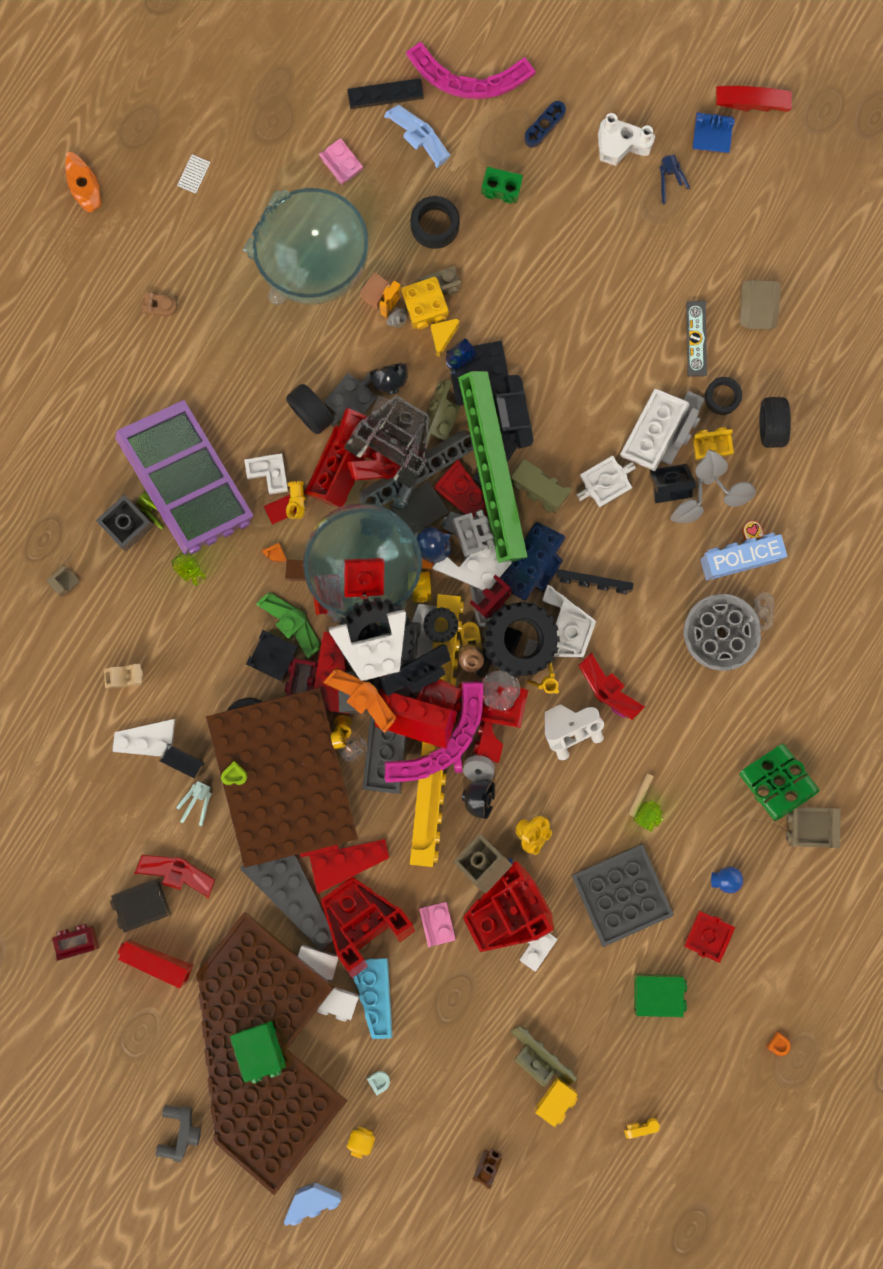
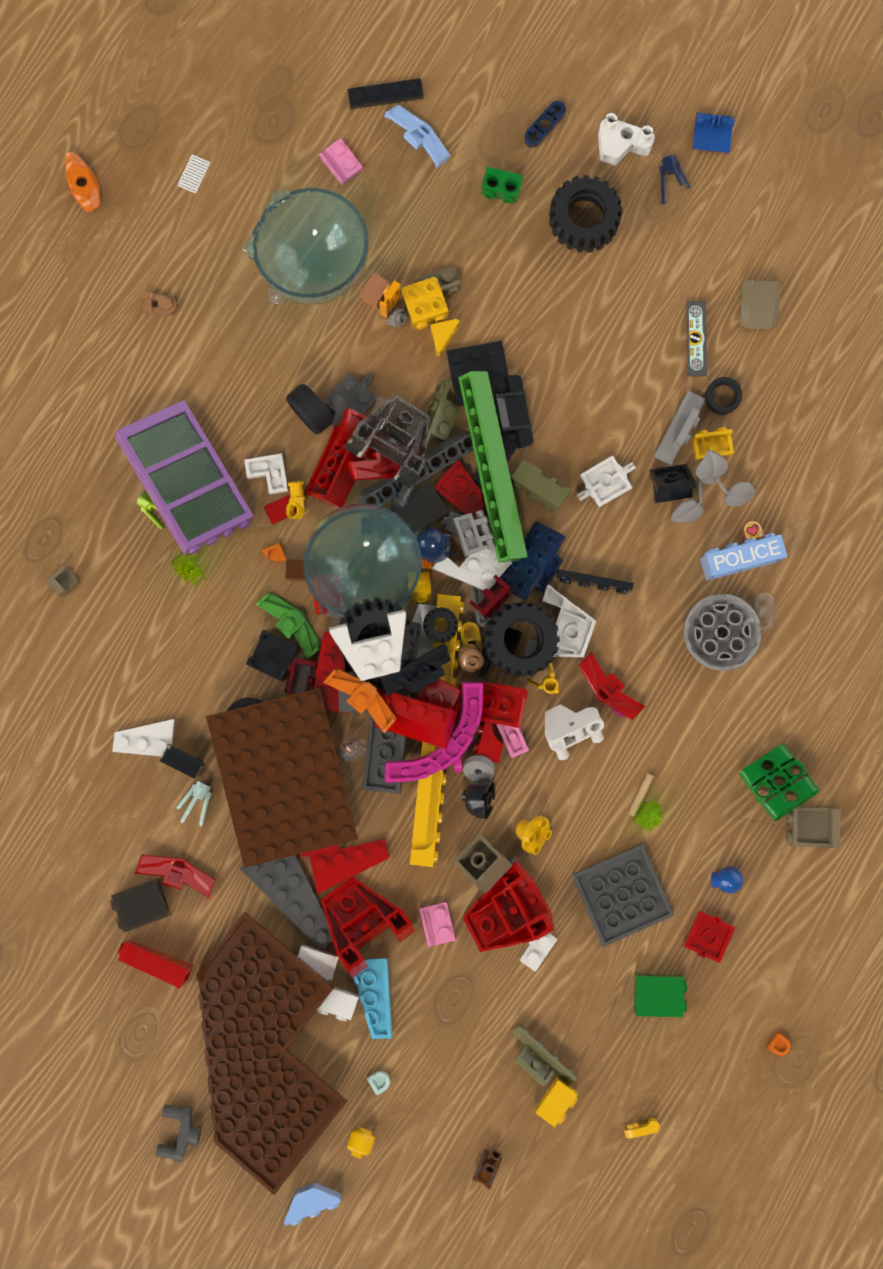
(75, 943): dark red window -> none
(123, 676): tan brick -> none
(125, 523): dark grey brick -> none
(234, 774): lime tile -> none
(258, 1052): green brick -> none
(342, 731): yellow connector -> none
(364, 577): red plate -> none
(390, 378): black cylinder -> none
(435, 203): black tyre -> none
(460, 354): clear blue rock -> none
(466, 86): dark pink plate -> none
(509, 695): clear plate -> none
(513, 740): none -> bright pink plate
(585, 190): none -> black tyre
(654, 429): white plate -> none
(753, 97): red slope -> none
(775, 422): black tyre -> none

